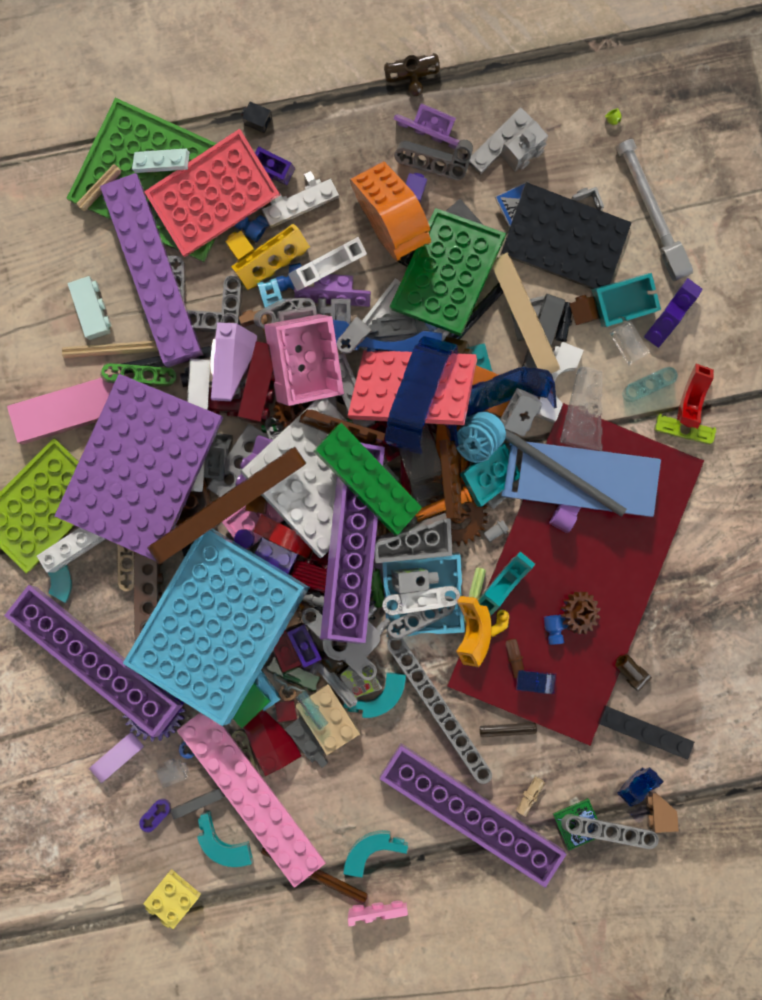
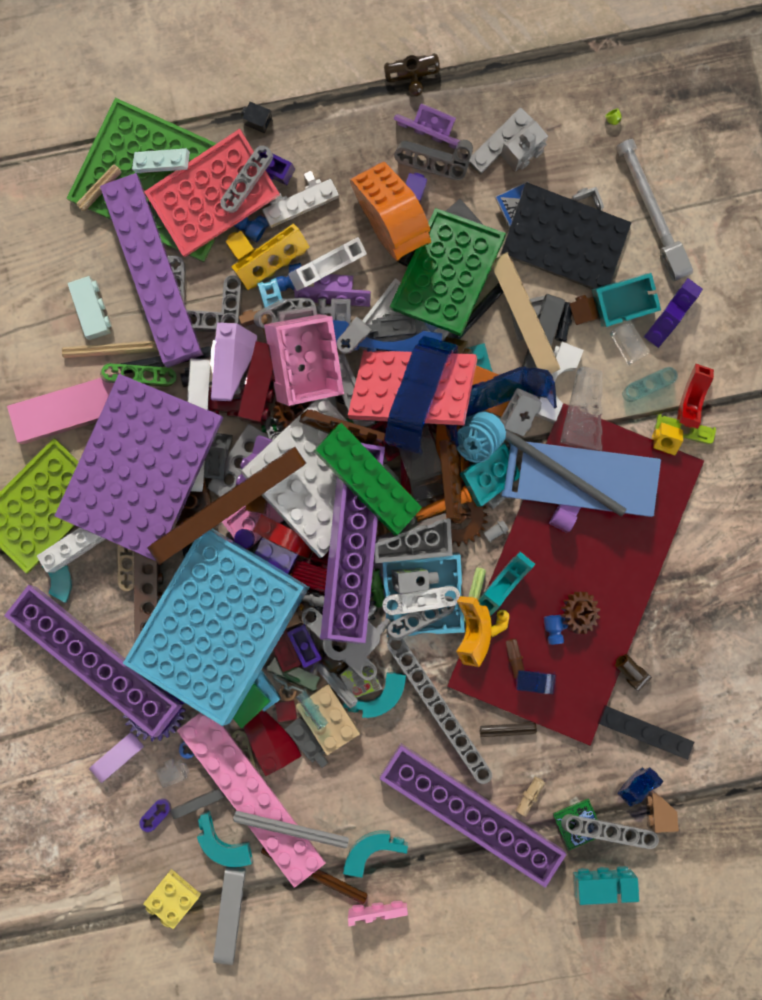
(229, 915): none -> light grey beam
(249, 181): none -> light grey beam
(291, 829): none -> light grey axle
(604, 885): none -> teal piece
(667, 438): none -> yellow brick

